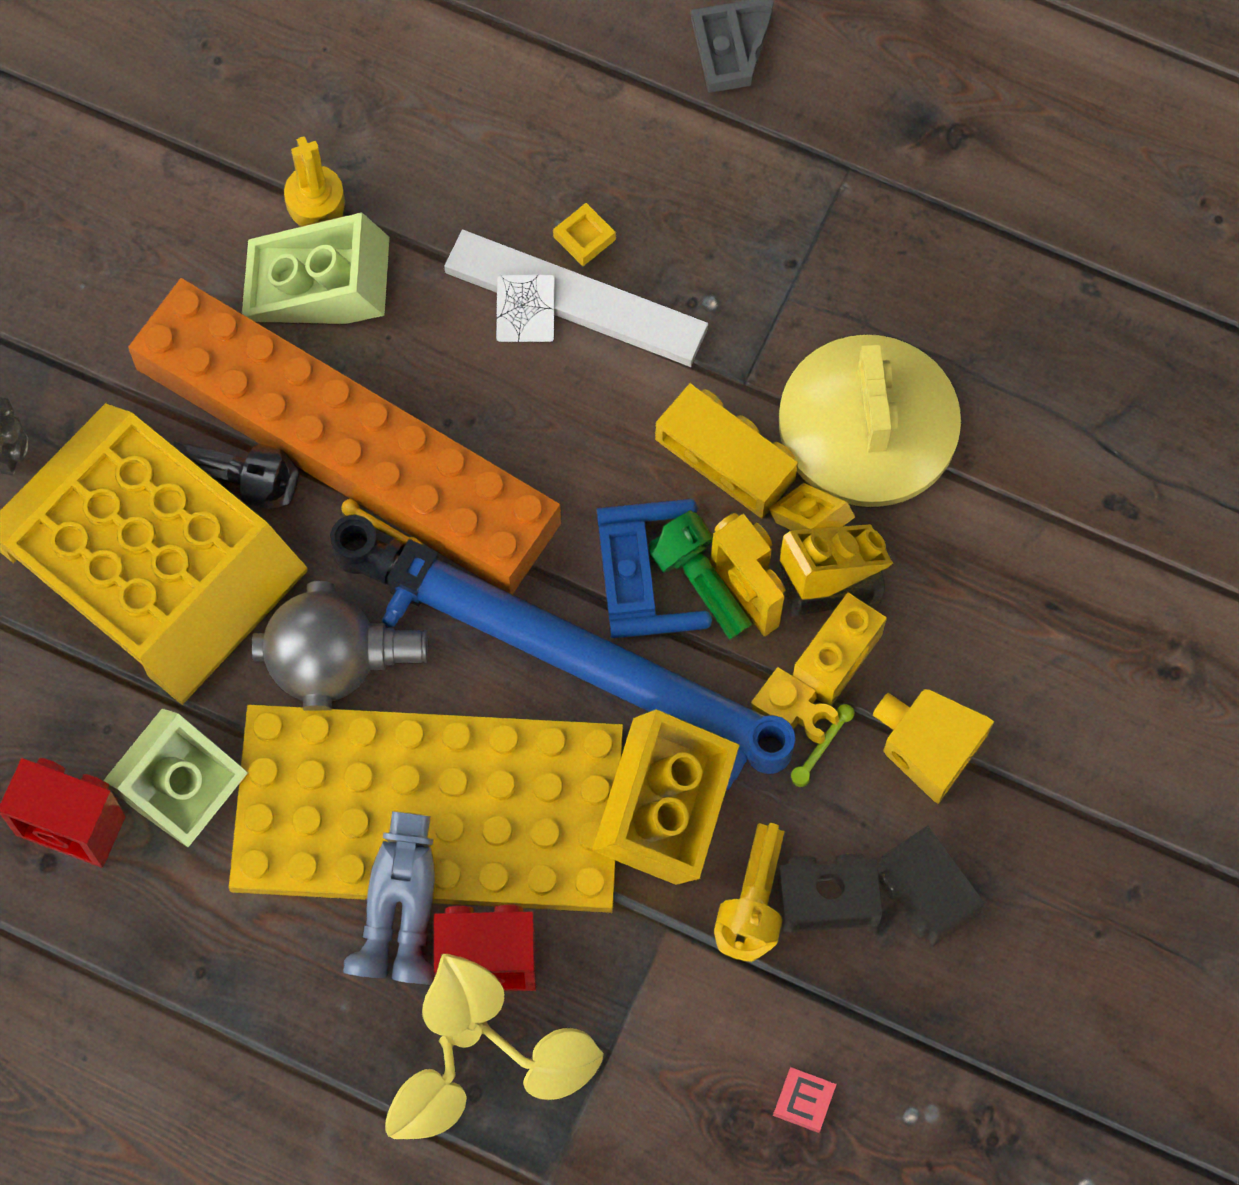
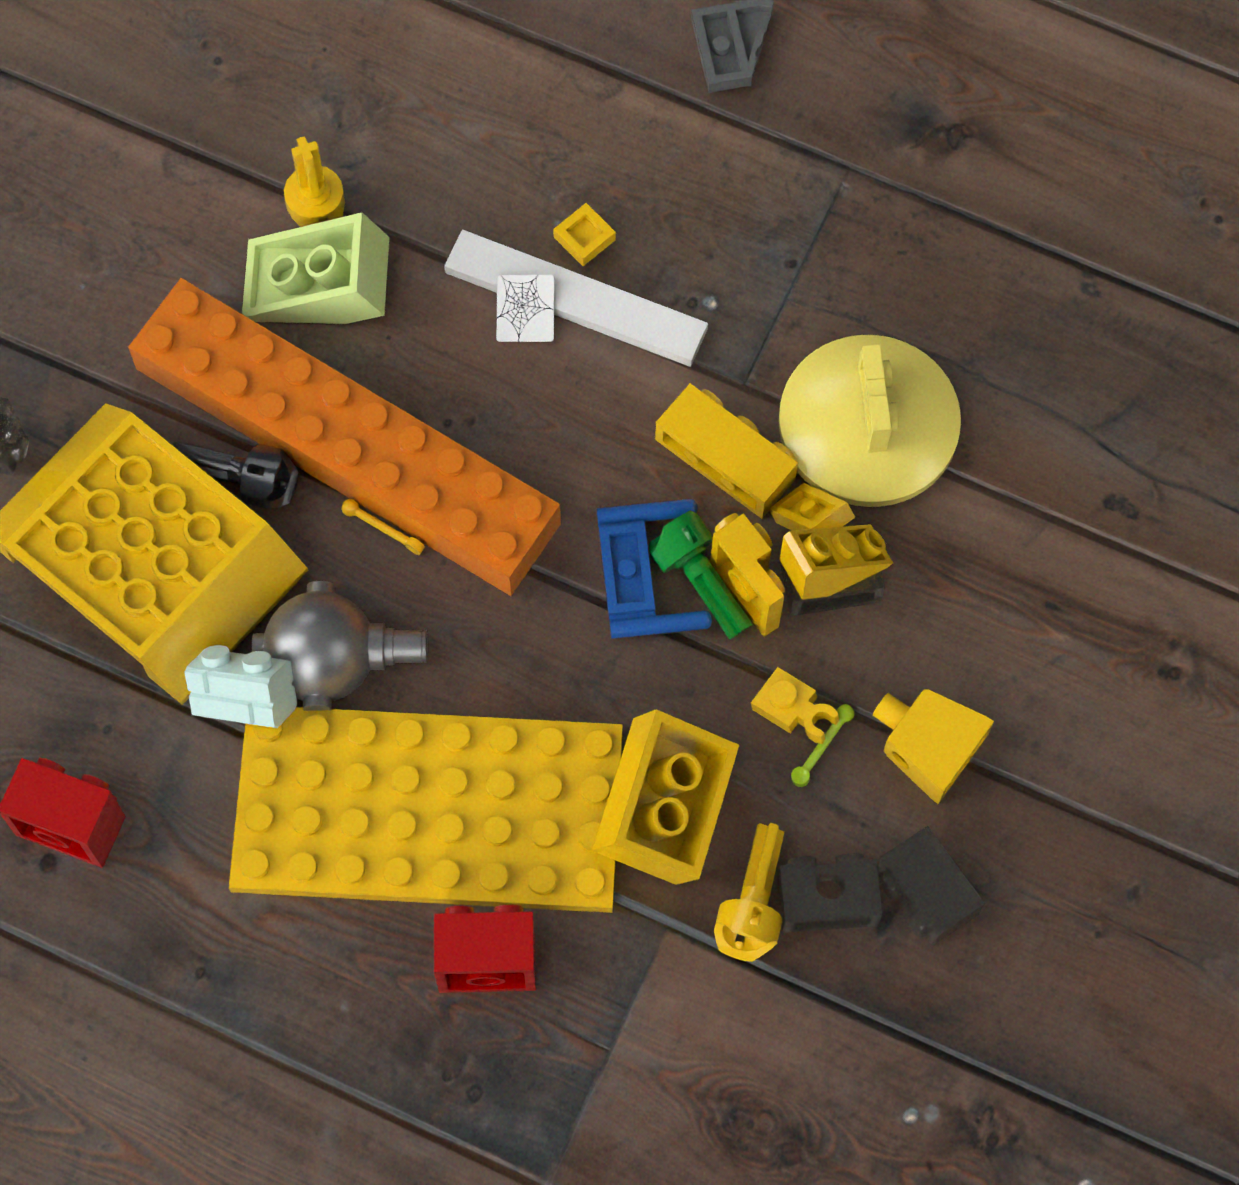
(175, 776): yellowish green slope -> none
(241, 687): none -> light aqua brick
(403, 874): sand blue piece -> none
(420, 576): blue piece -> none
(458, 1009): light yellow plant -> none
(804, 1100): coral tile -> none
(840, 648): yellow brick -> none

